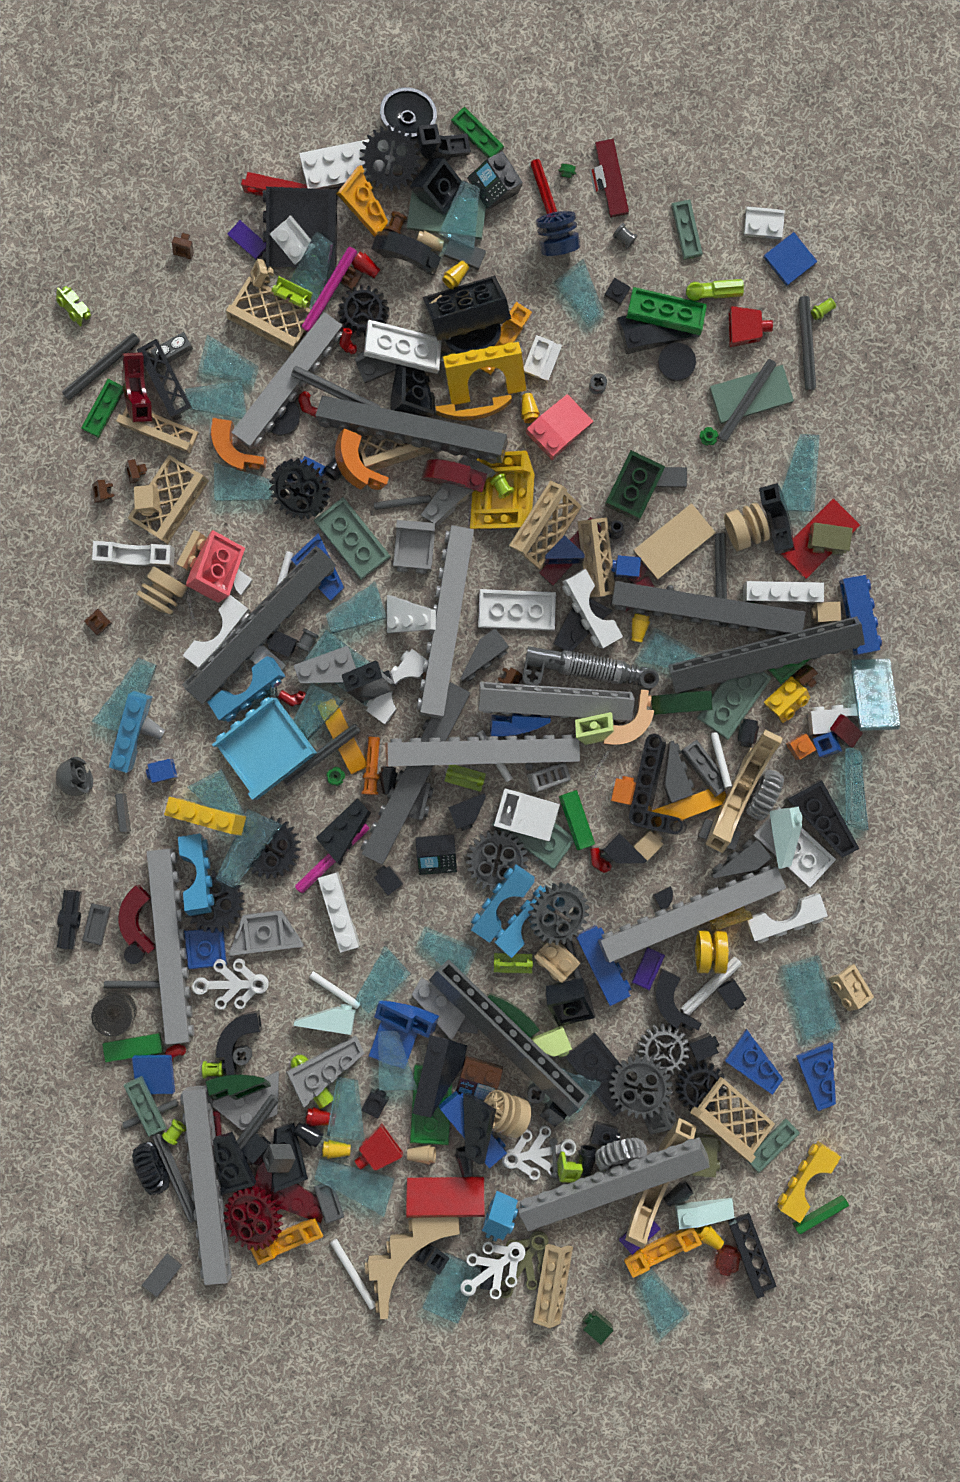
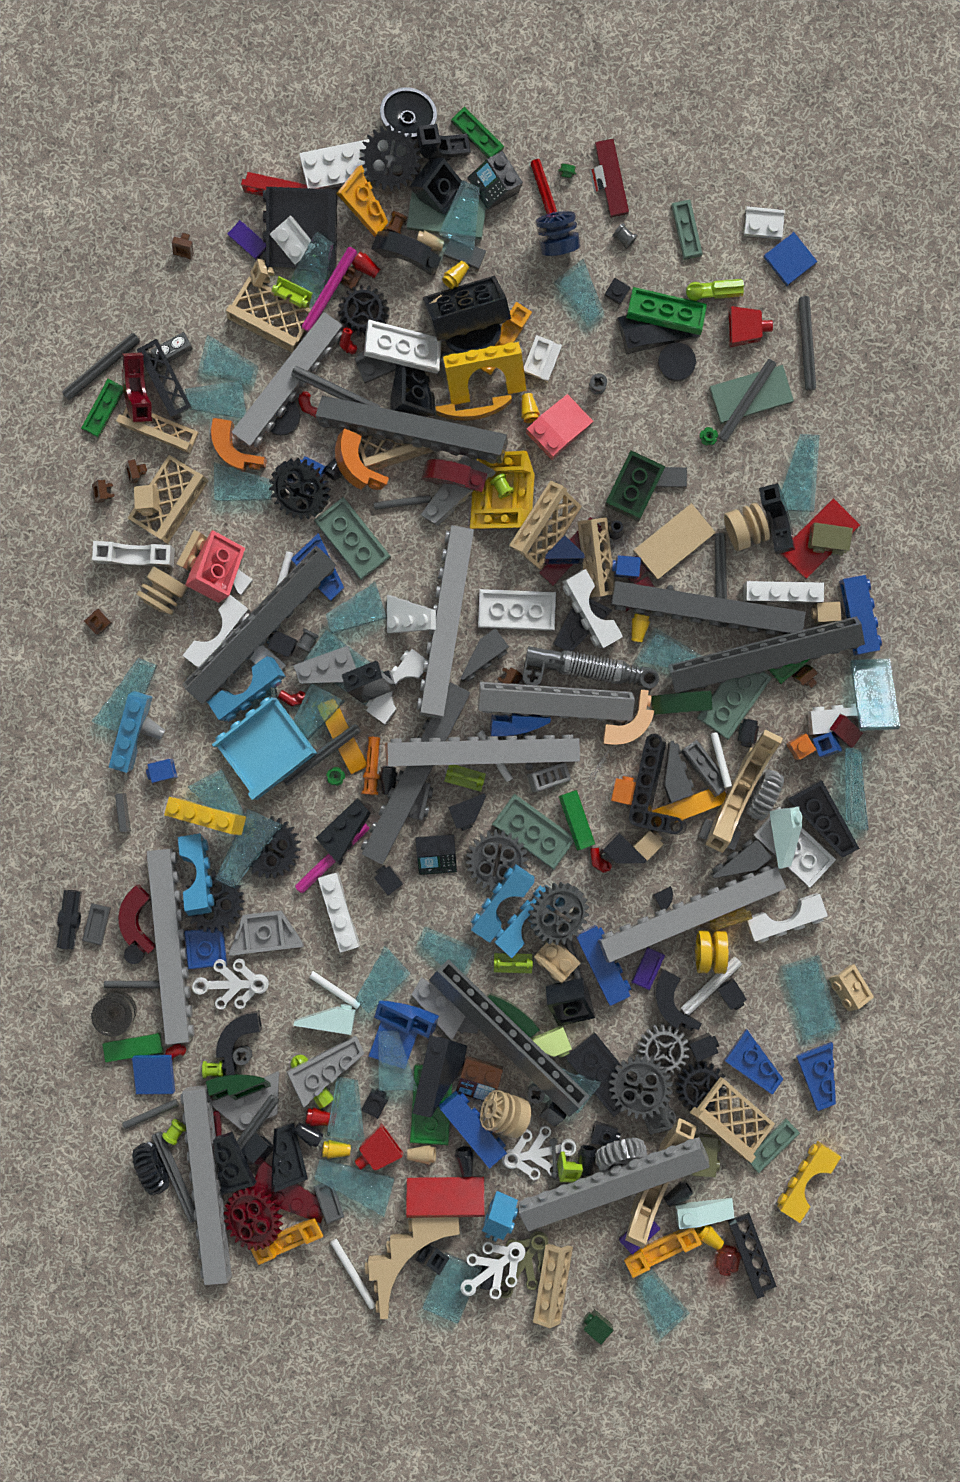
(73, 778): dark grey cylinder -> none
(77, 312): lime hinge -> none
(145, 1106): sand green tile -> none
(161, 1275): dark grey tile -> none
(279, 1158): dark grey panel -> none
(414, 546): light grey panel -> none
(477, 1127): black wing -> none
(526, 814): white slope -> none
(594, 728): yellowish green slope -> none
(787, 699): yellow bracket -> none
(819, 311): lime pin -> none
(821, 1214): green tile -> none

